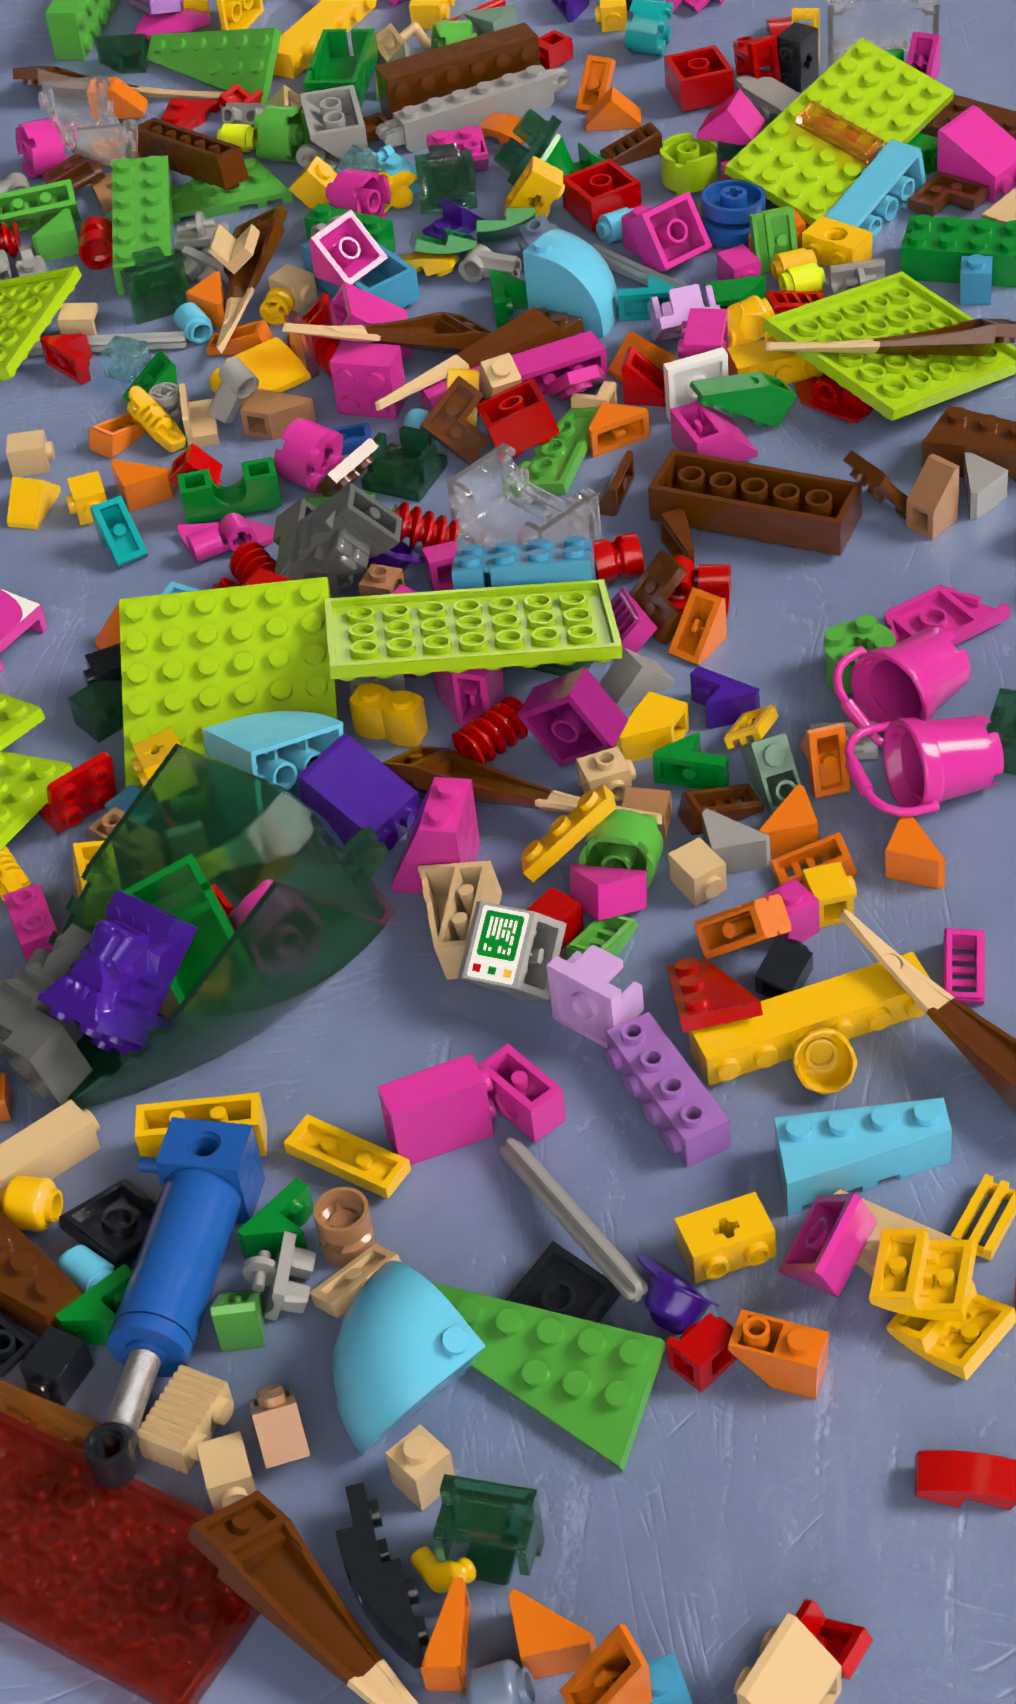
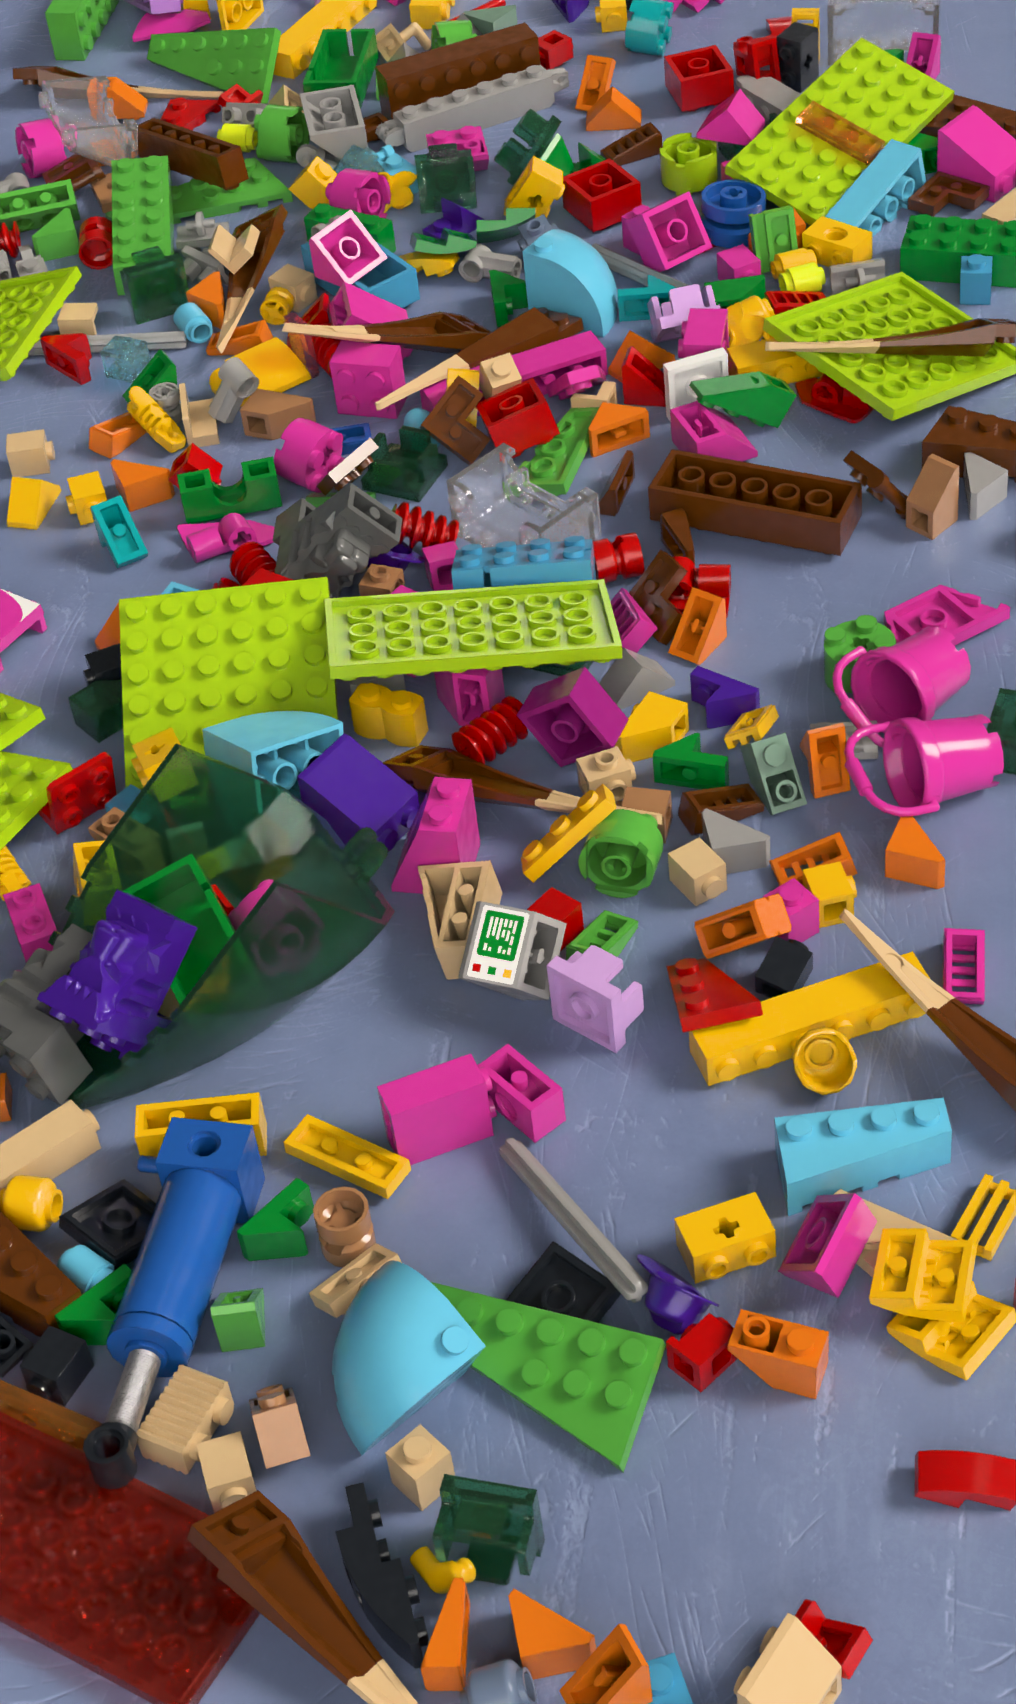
(123, 52): clear green slope -> none
(282, 1293): light grey hips -> none
(500, 126): orange slope -> none
(608, 890): dark pink slope -> none
(610, 225): medium azure brick -> none
(667, 1089): medium lavender brick -> none
(791, 824): orange slope -> none

